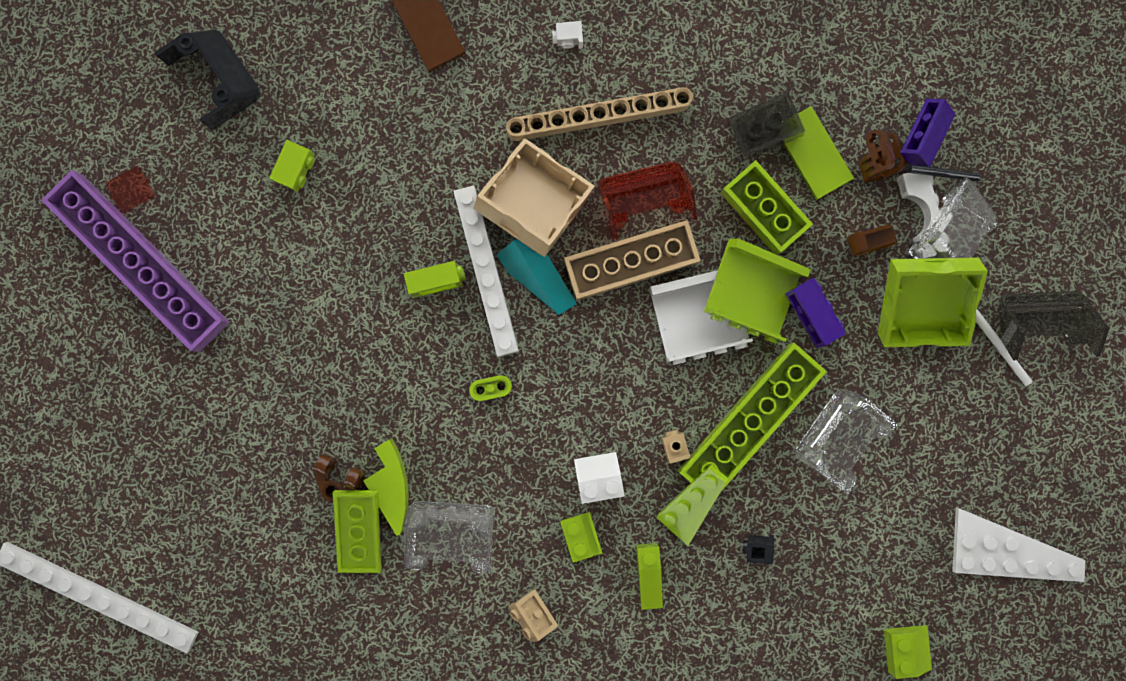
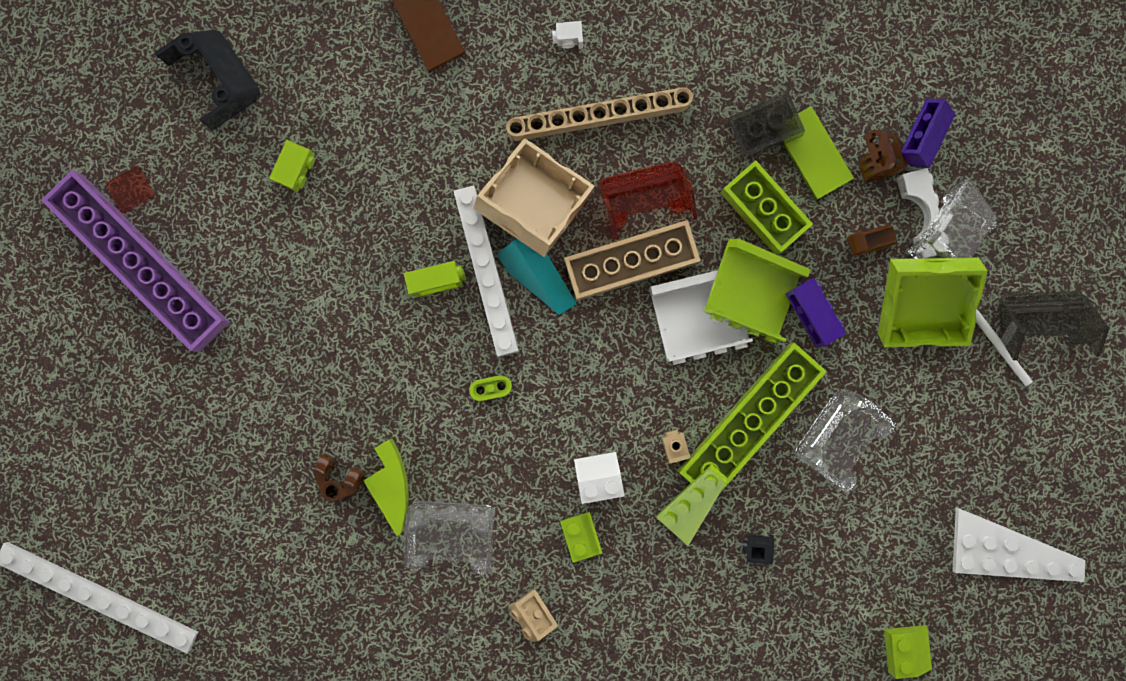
(357, 531): lime tile -> none
(649, 576): lime slope -> none
(940, 172): black bar -> none

